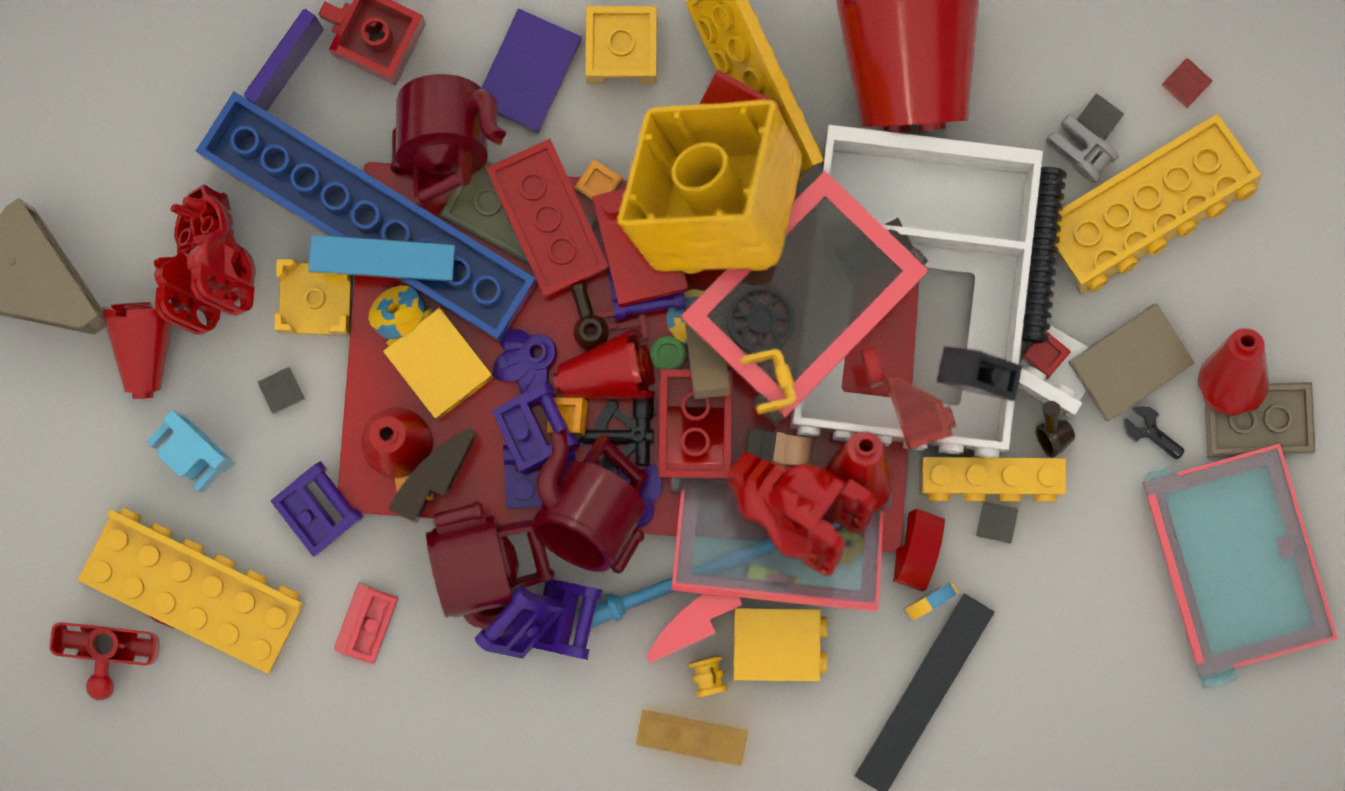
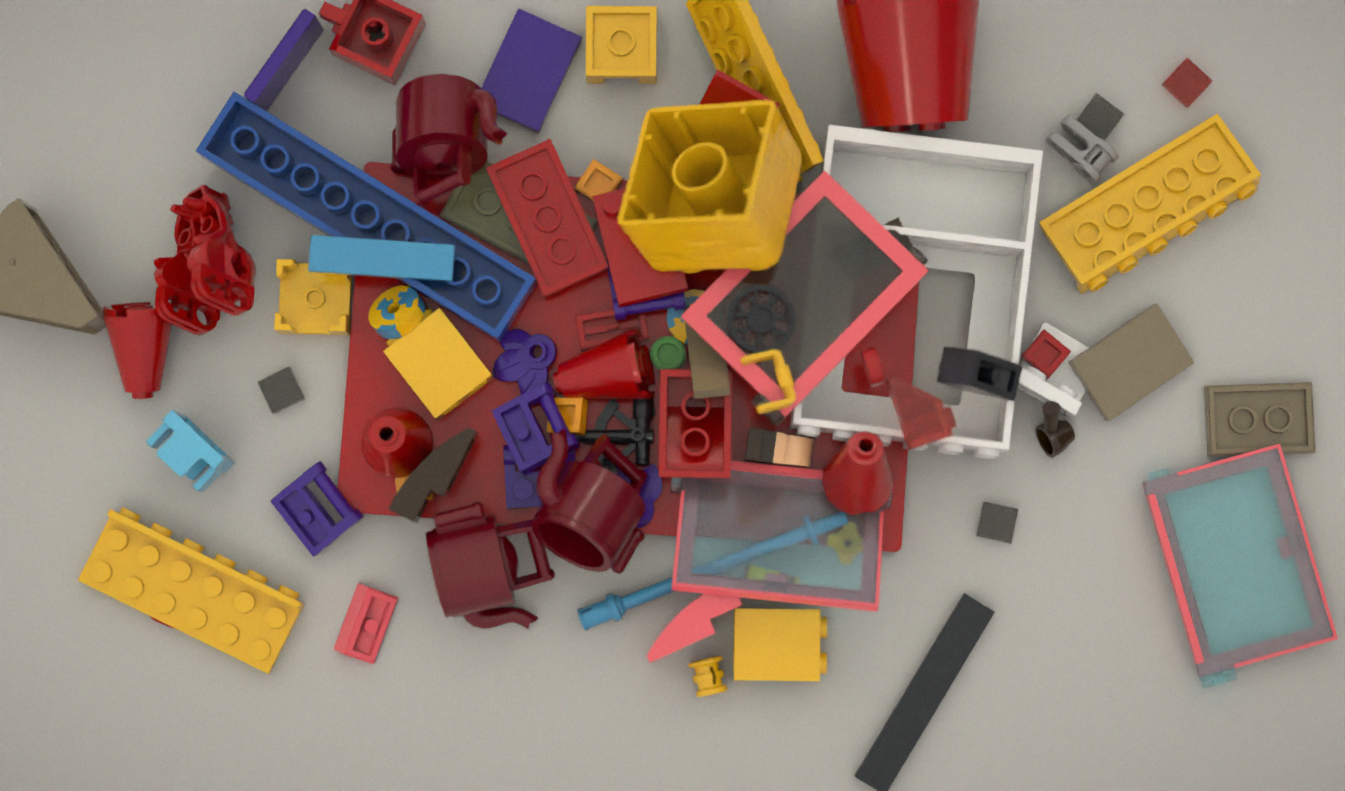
(125, 648): red piece -> none
(528, 627): dark purple plate -> none
(559, 634): dark purple plate -> none
(587, 317): dark brown bar -> none
(692, 737): clear yellow slope -> none
(792, 506): red animal -> none
(919, 555): red slope -> none
(931, 600): piece -> none
(992, 476): yellow brick -> none
(1042, 255): black piece -> none
(1152, 432): black bar -> none
(1236, 374): red cone -> none

